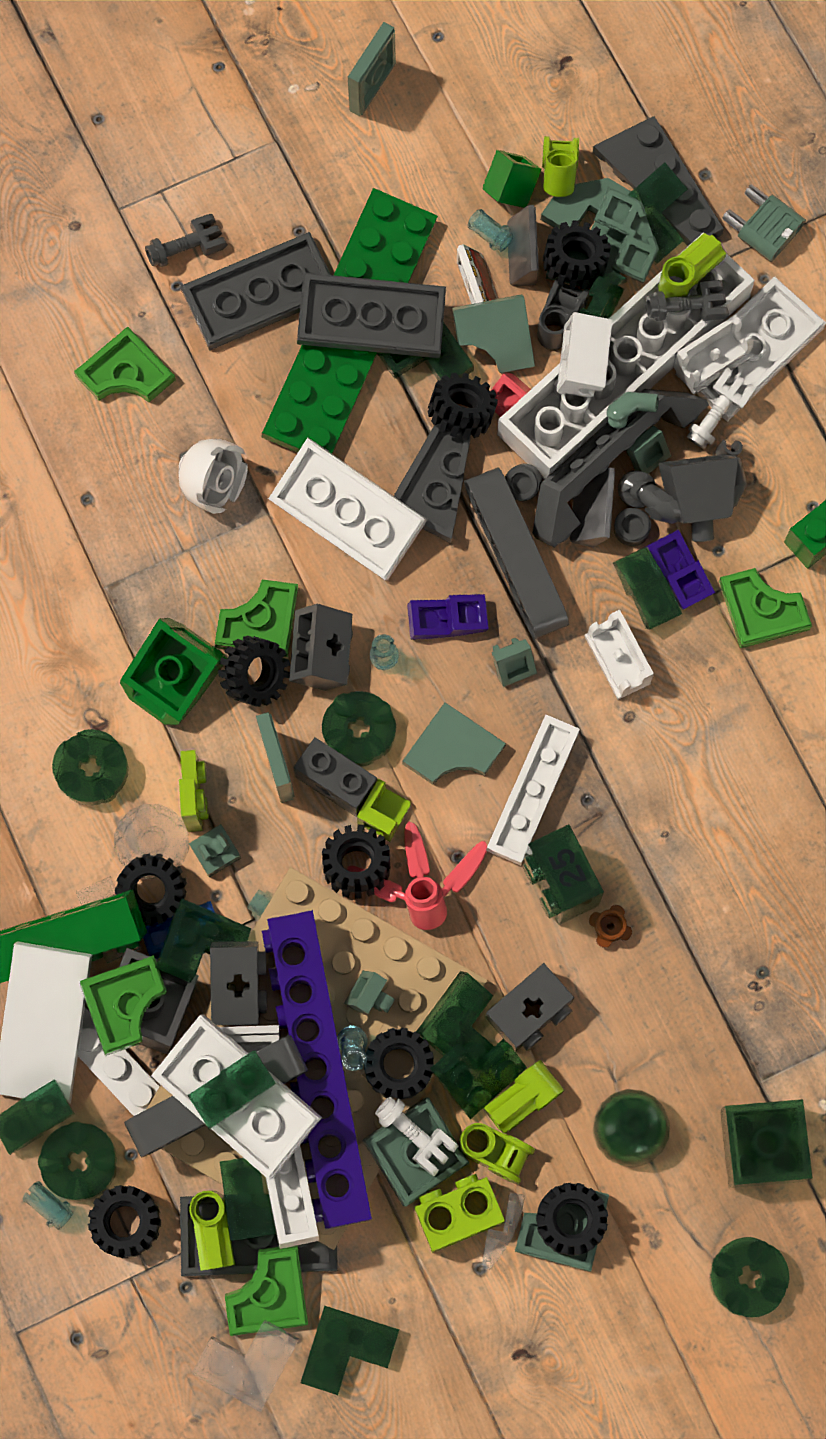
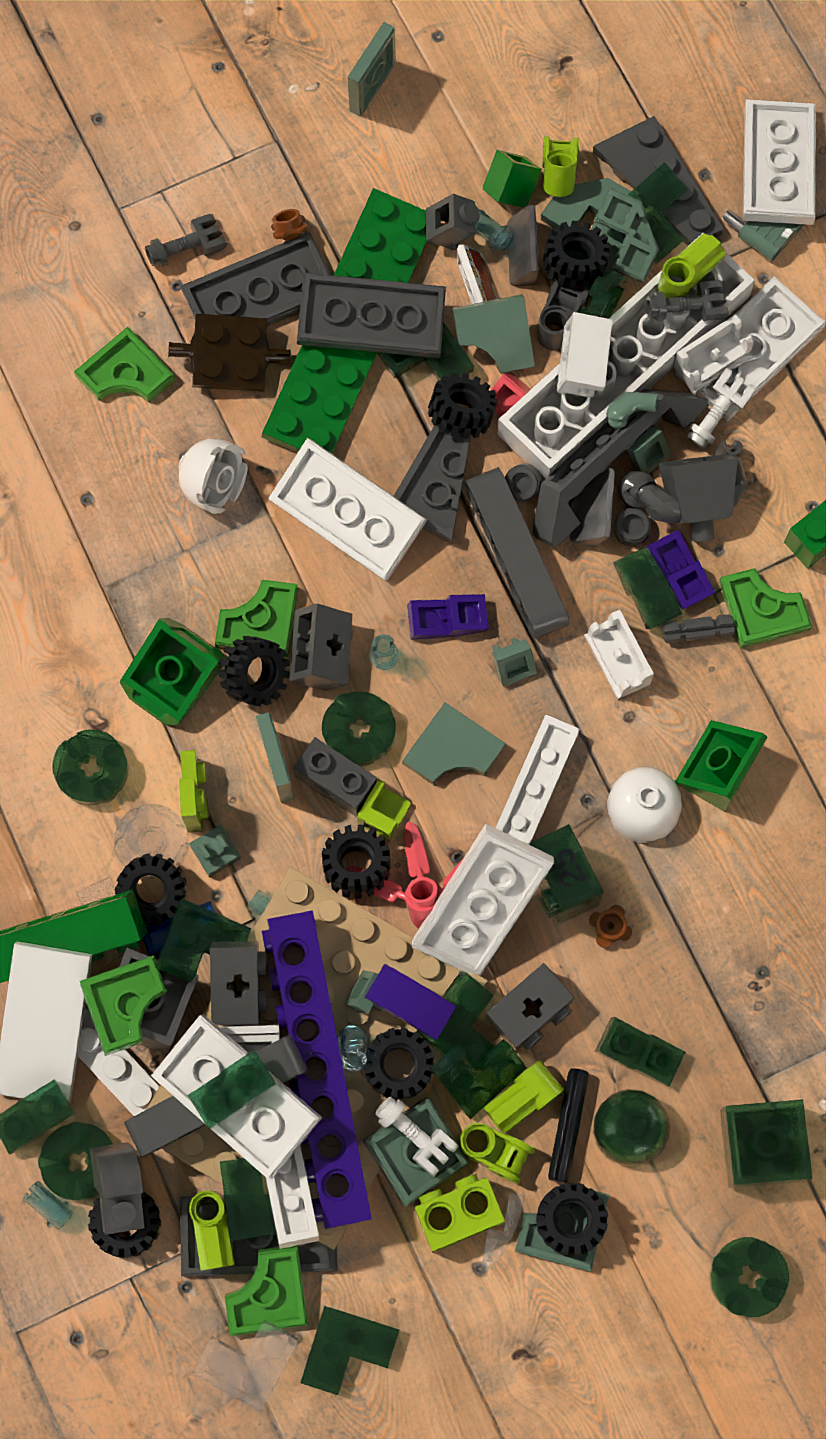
(119, 1187): none -> flat silver brick
(229, 352): none -> dark brown plate
(288, 224): none -> dark orange plate
(410, 1001): none -> dark purple slope
(461, 221): none -> dark grey brick
(482, 901): none -> white tile
(568, 1125): none -> black axle
(640, 1051): none -> clear green slope
(644, 804): none -> white cylinder
(698, 628): none -> dark grey axle
(720, 762): none -> green slope
(779, 162): none -> white tile

